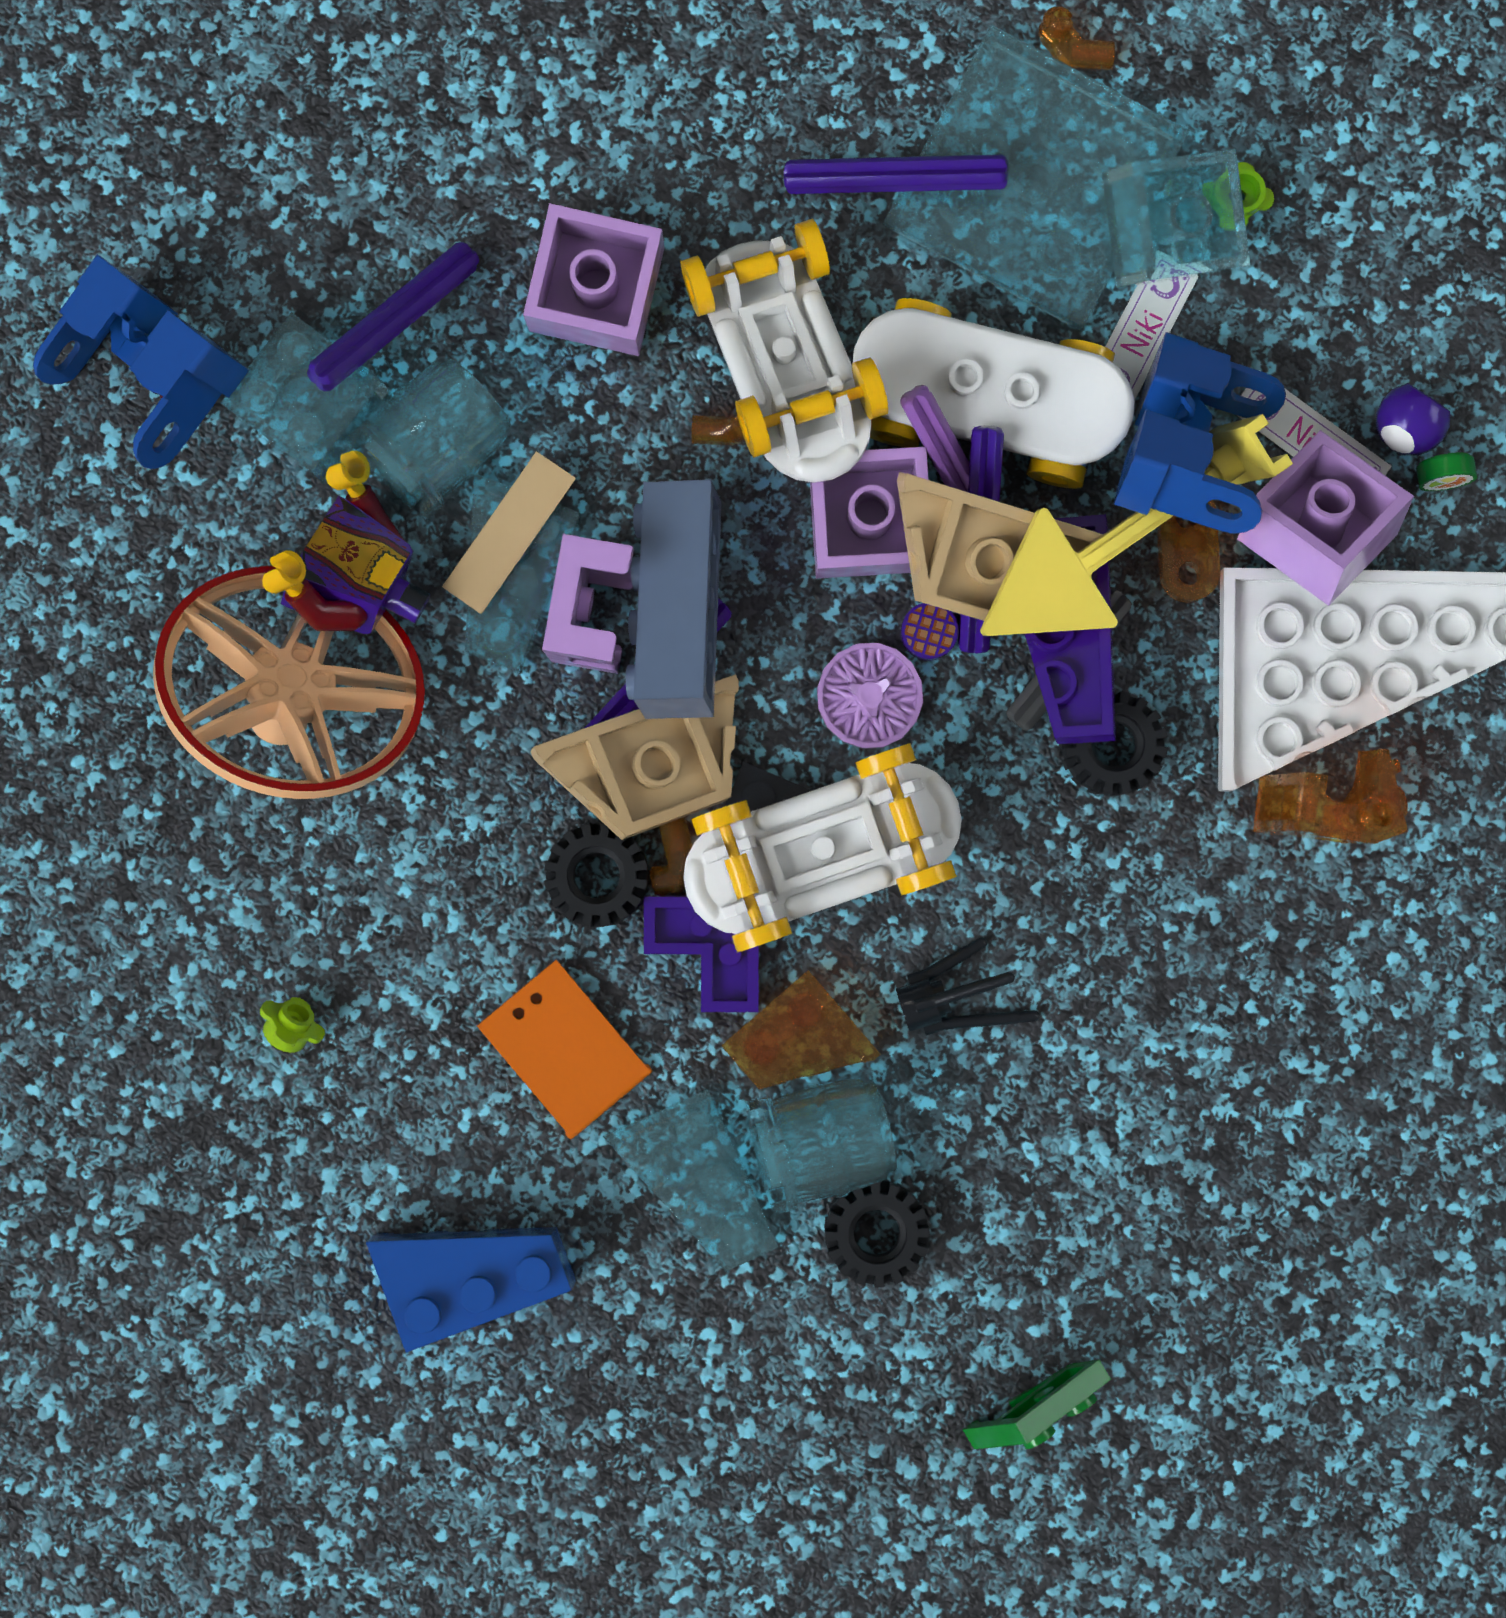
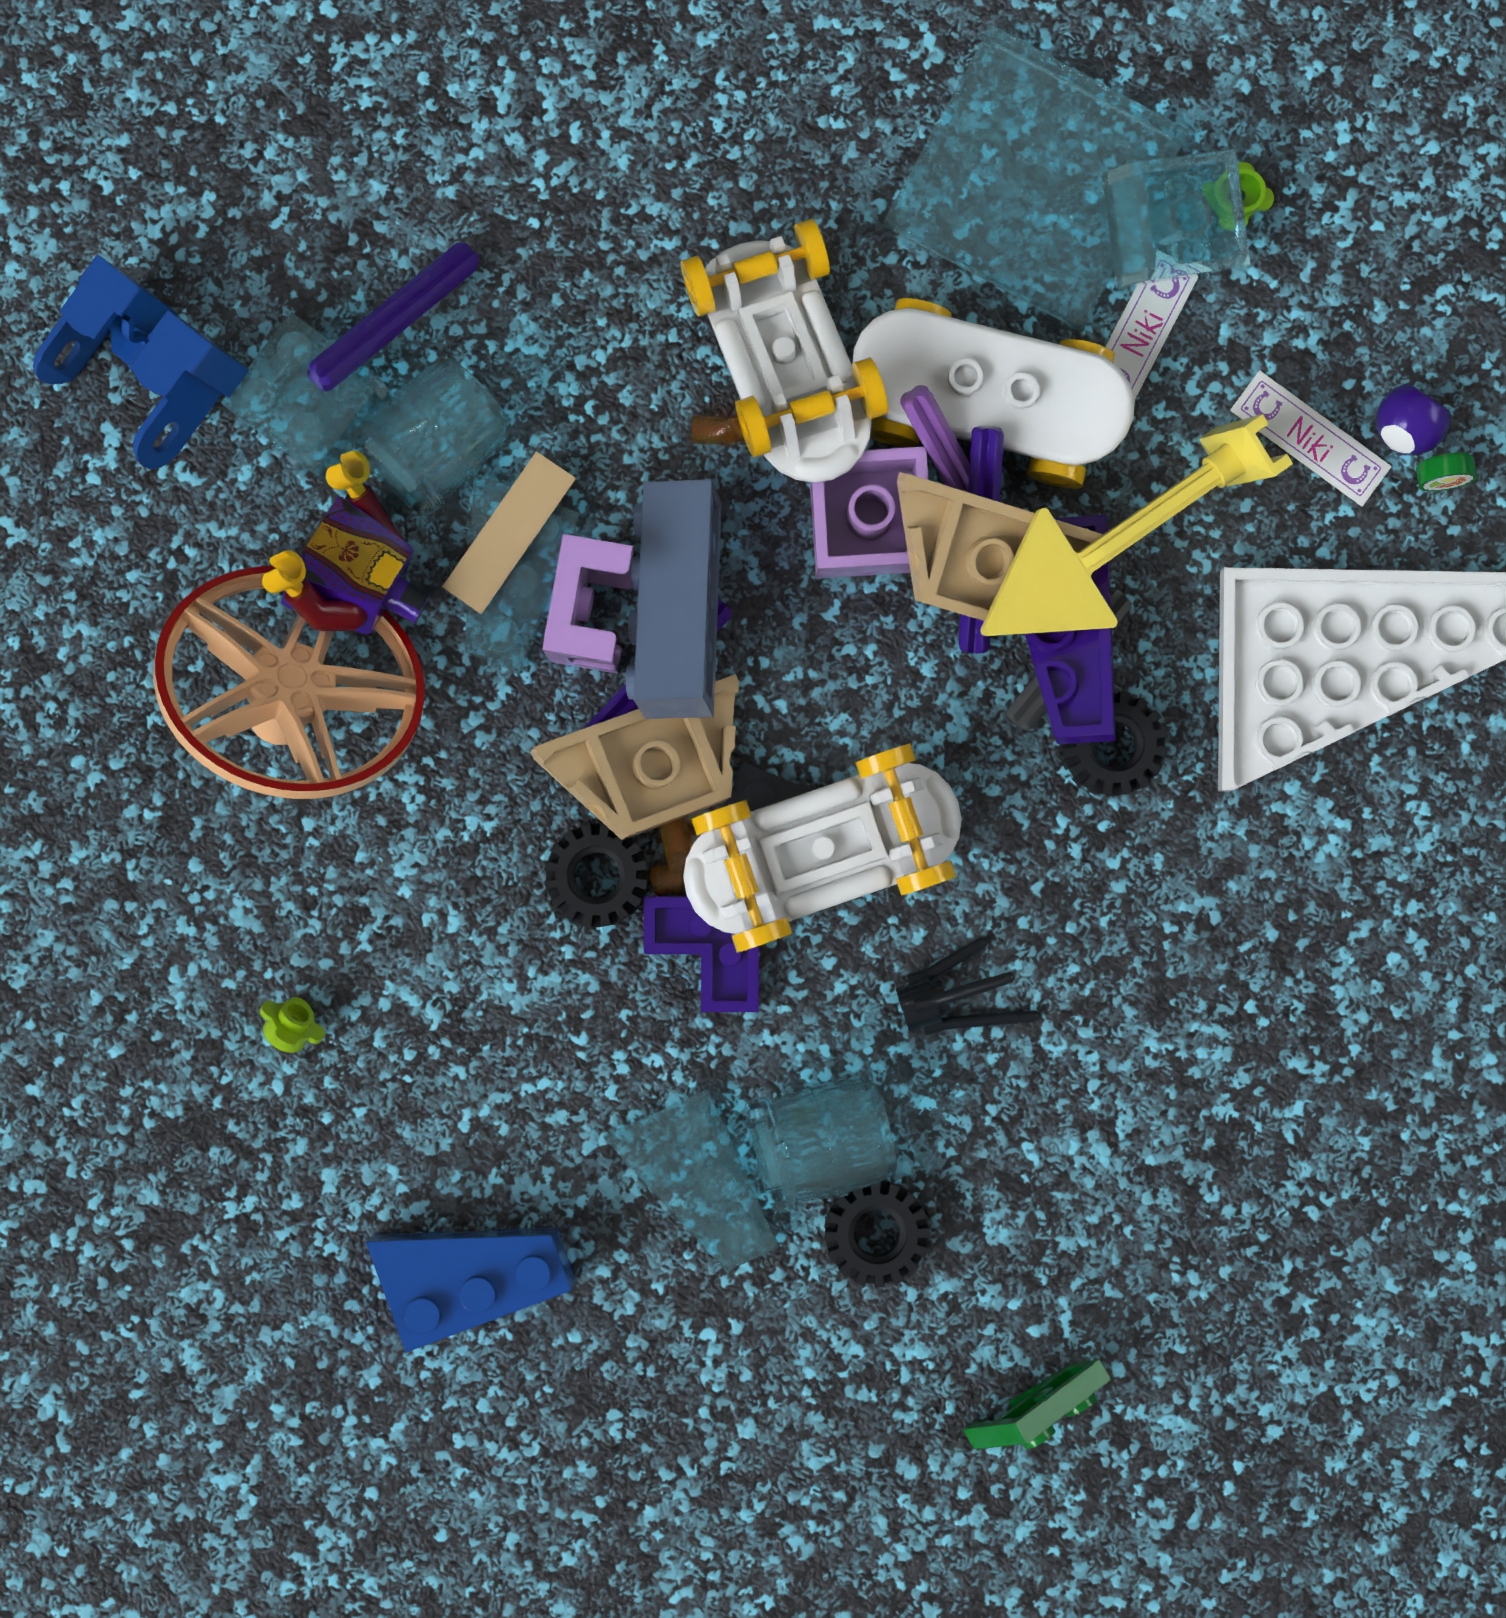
(564, 1049): orange container -> none
(594, 279): lavender brick -> none
(798, 1037): clear orange wing -> none
(869, 695): lavender wheel -> none
(896, 174): dark purple axle -> none
(929, 632): tile -> none
(1068, 46): clear orange arm -> none
(1174, 440): blue piece -> none
(1190, 547): clear orange plate -> none
(1301, 808): clear orange tile -> none
(1326, 517): lavender brick -> none

